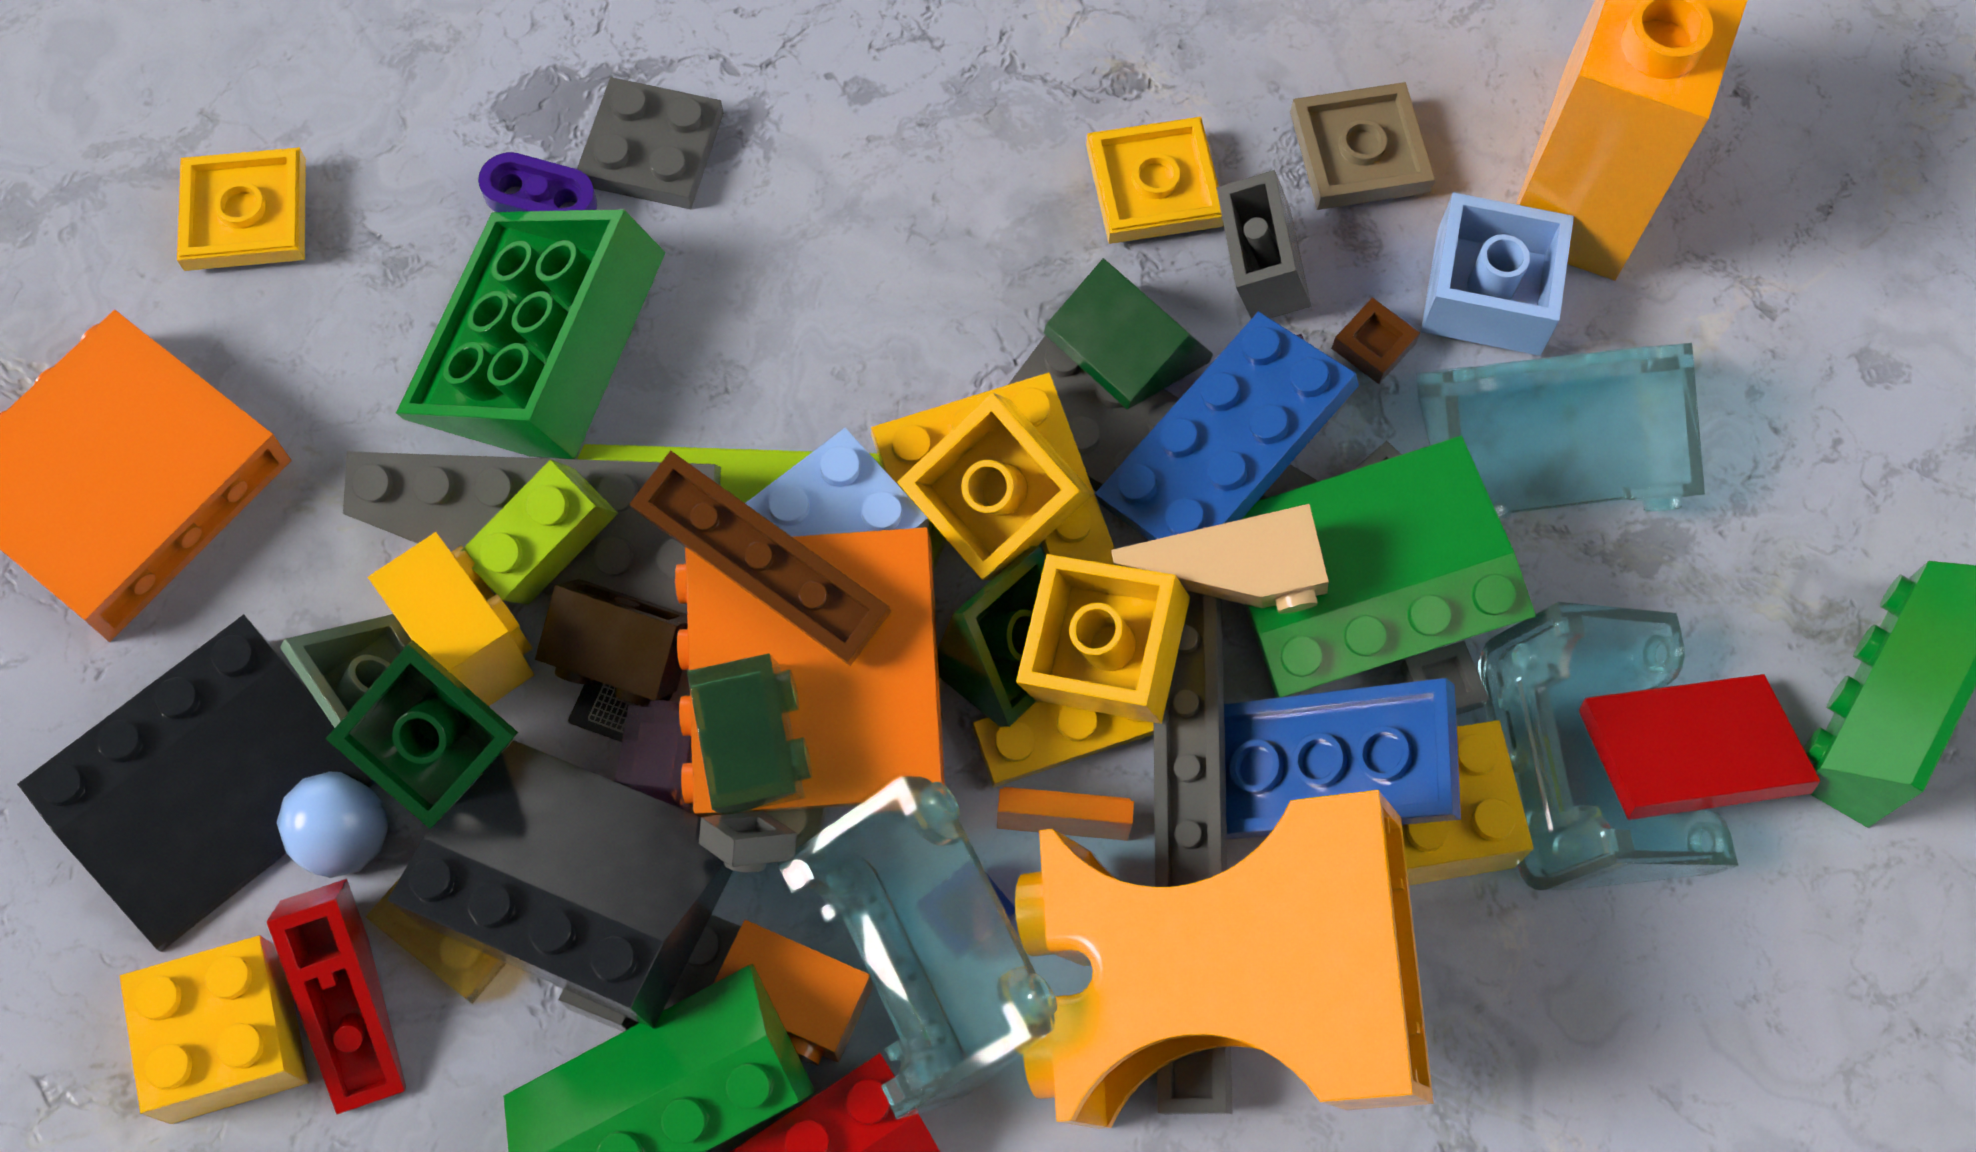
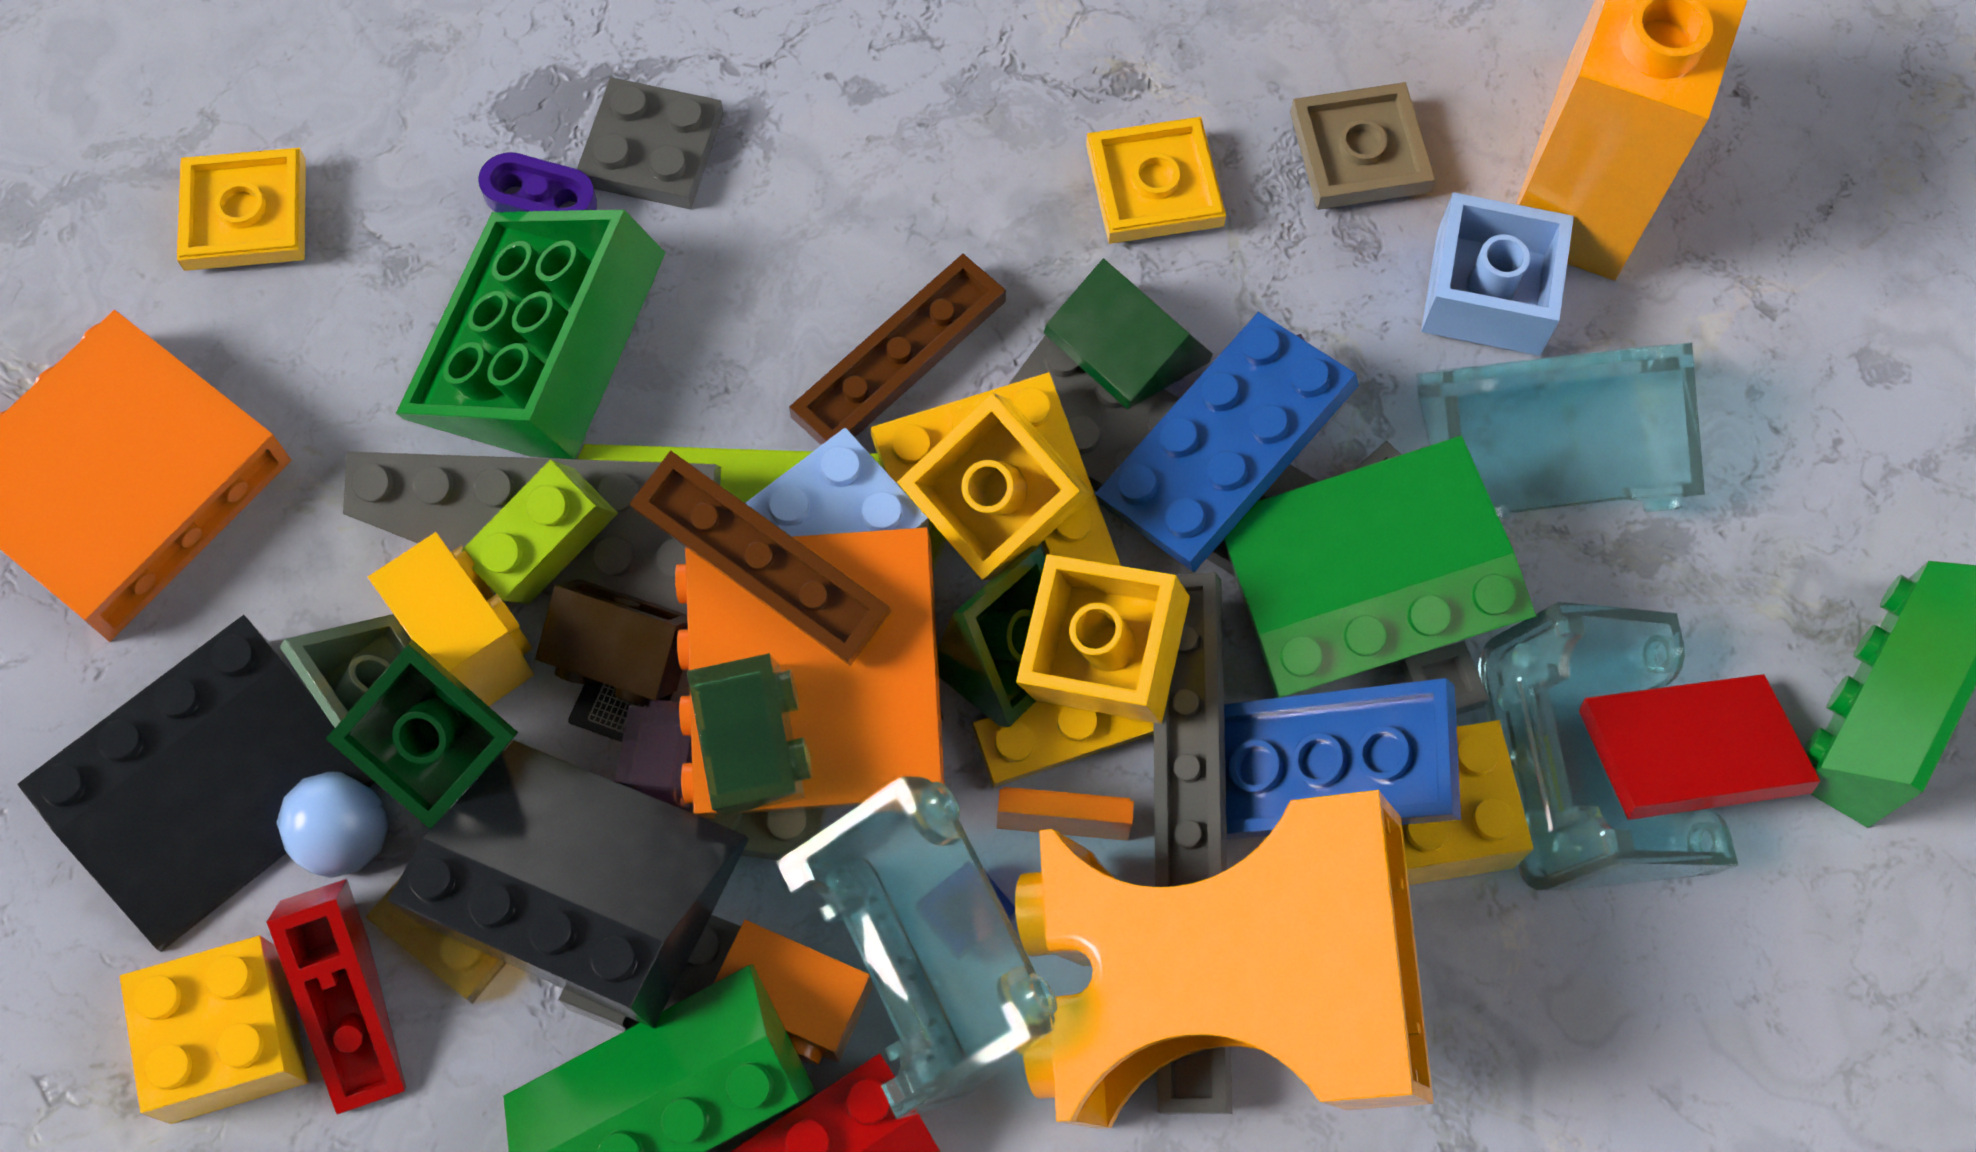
(747, 840): dark grey plate -> none
(899, 352): none -> reddish brown plate
(1244, 561): tan slope -> none
(1263, 246): dark grey brick -> none
(1375, 340): reddish brown plate -> none

